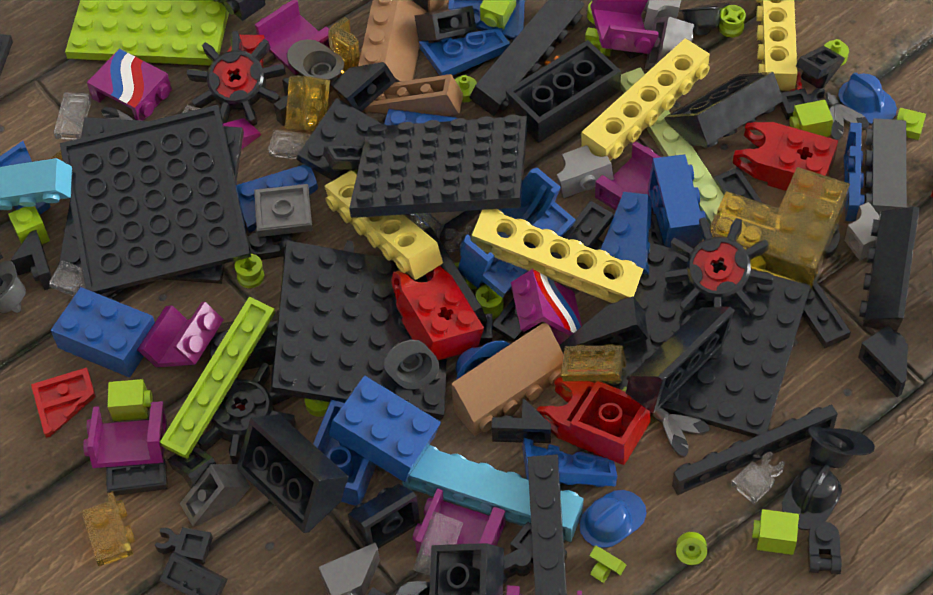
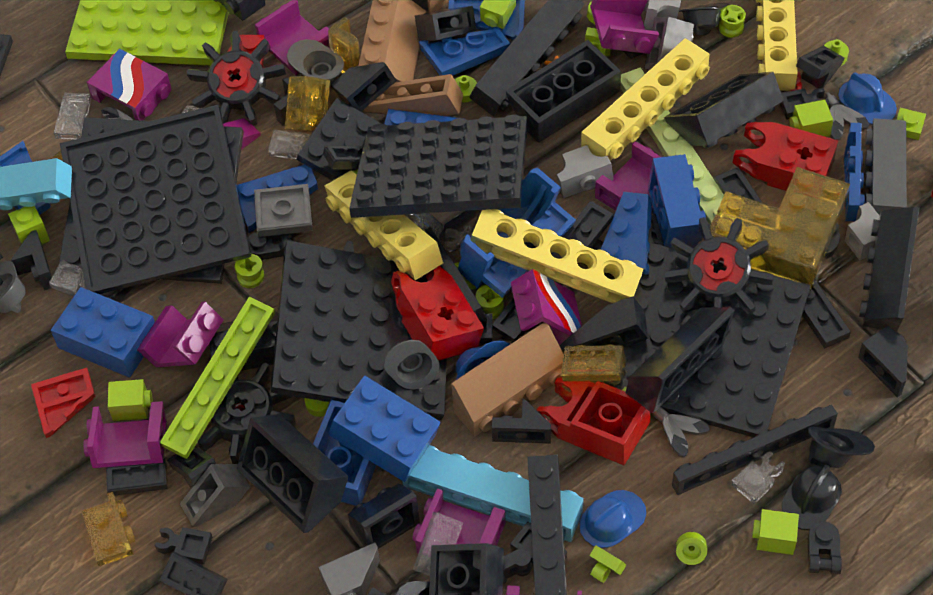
(575, 468): blue wing -> none

